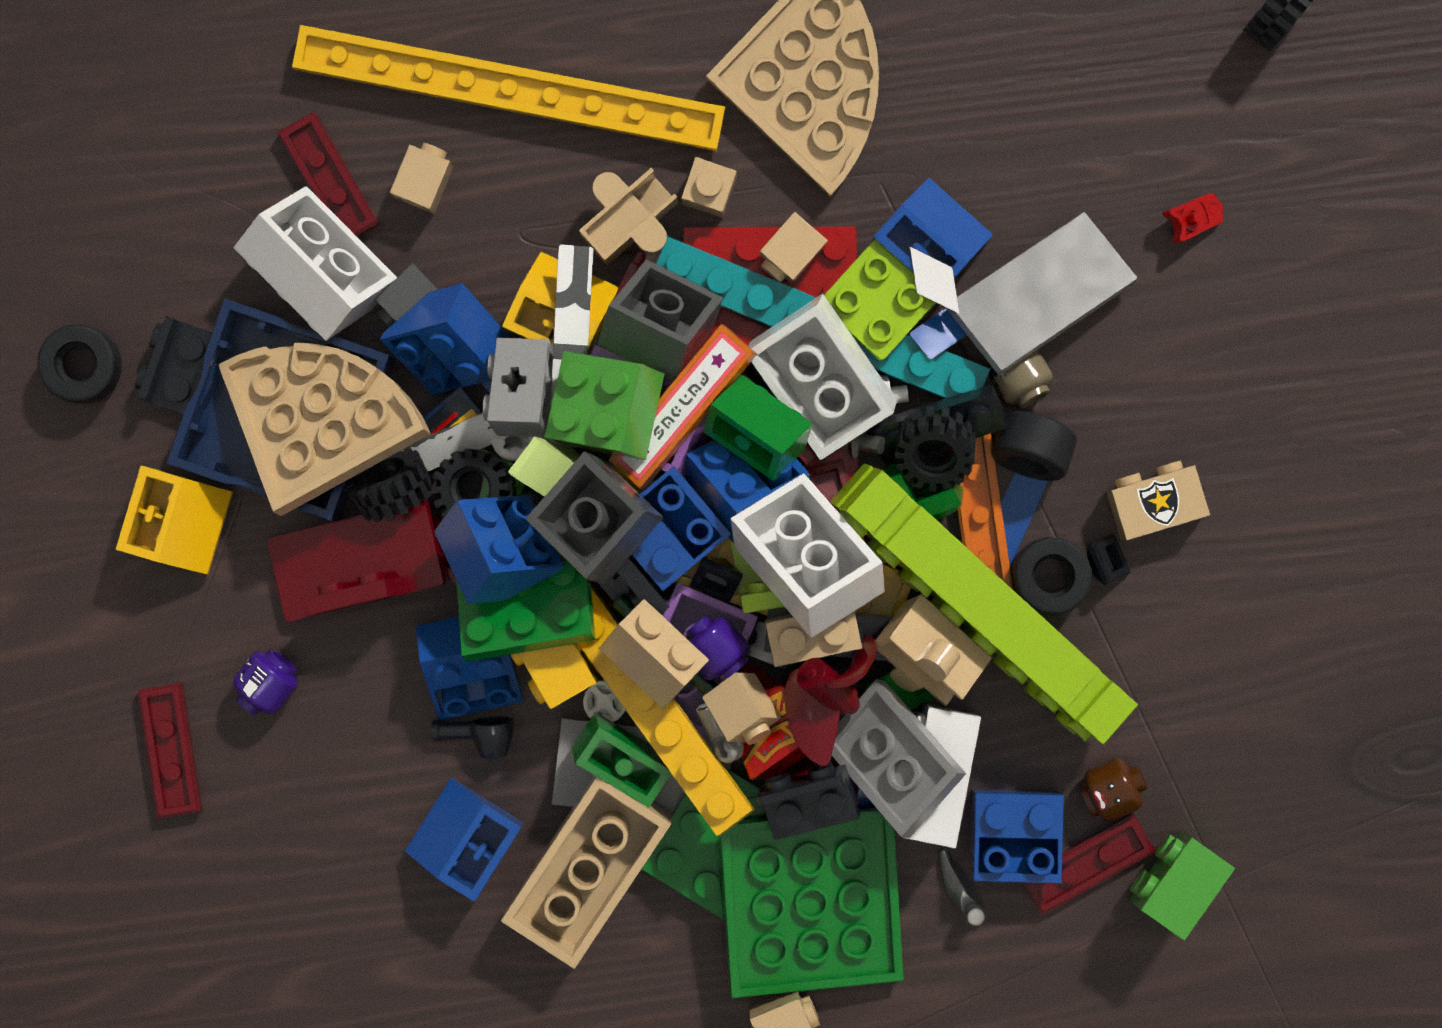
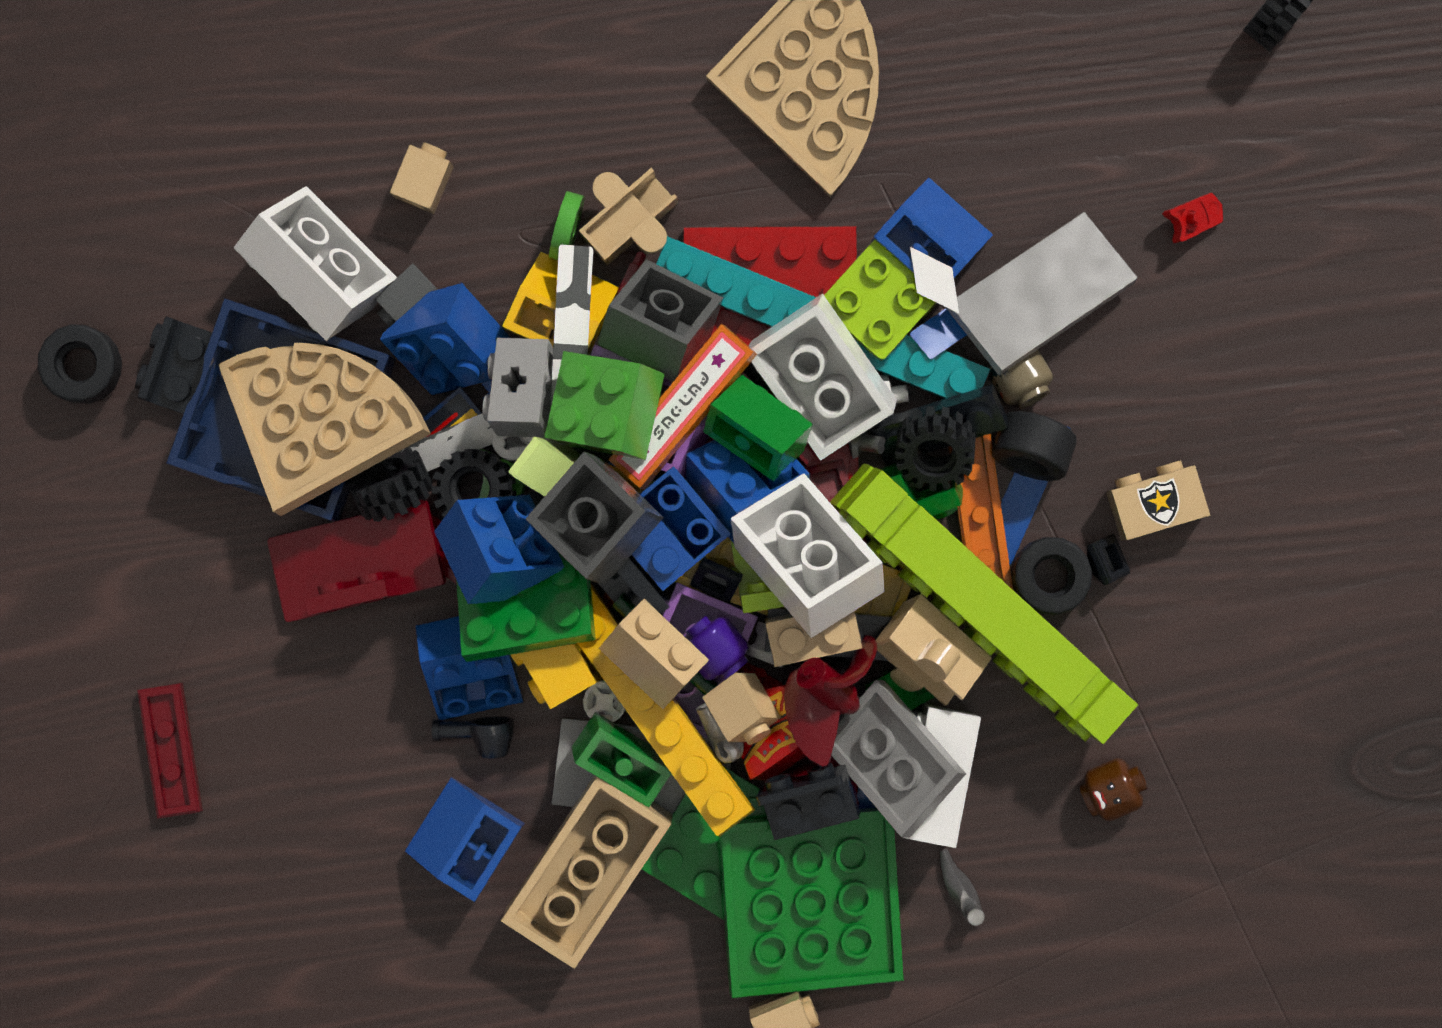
(174, 520): yellow slope -> none
(265, 682): dark purple head -> none
(327, 173): dark red tile -> none
(508, 88): yellow plate -> none
(567, 222): none -> bright green piece
(709, 187): tan brick -> none
(791, 249): tan brick -> none
(1017, 836): blue slope -> none
(1093, 862): dark red tile -> none
(1180, 883): bright green brick -> none

